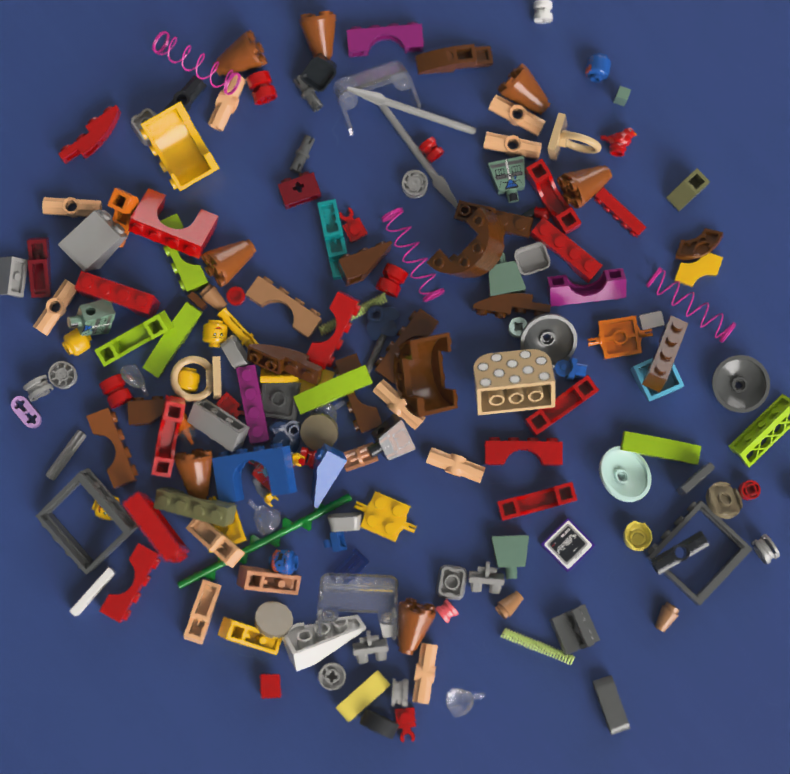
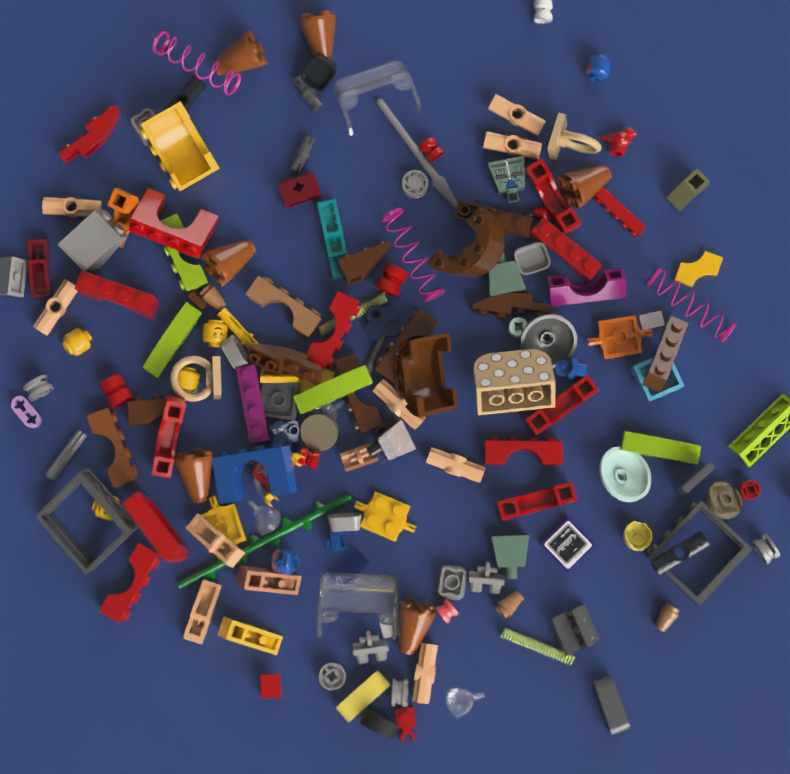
(62, 375): light grey wheel -> none
(93, 318): sand green torso -> none
(93, 591): white tile -> none
(133, 377): clear piece -> none
(134, 338): lime arch -> none
(186, 431): piece -> none
(210, 511): olive arch -> none
(218, 424): light grey brick -> none
(226, 105): light nougat piece -> none
(230, 405): red plate -> none
(235, 296): red tile -> none
(261, 86): red wheel -> none
(273, 619): dark tan tile -> none
(307, 649): white wedge -> none
(326, 468): slope -> none
(353, 228): red plate -> none
(379, 99): light grey piece -> none
(407, 36): magenta arch -> none
(453, 58): reddish brown slope -> none
(524, 90): dark orange cone -> none
(622, 96): sand green piece -> none
(700, 245): reddish brown tile -> none
(753, 381): dark grey dish -> none

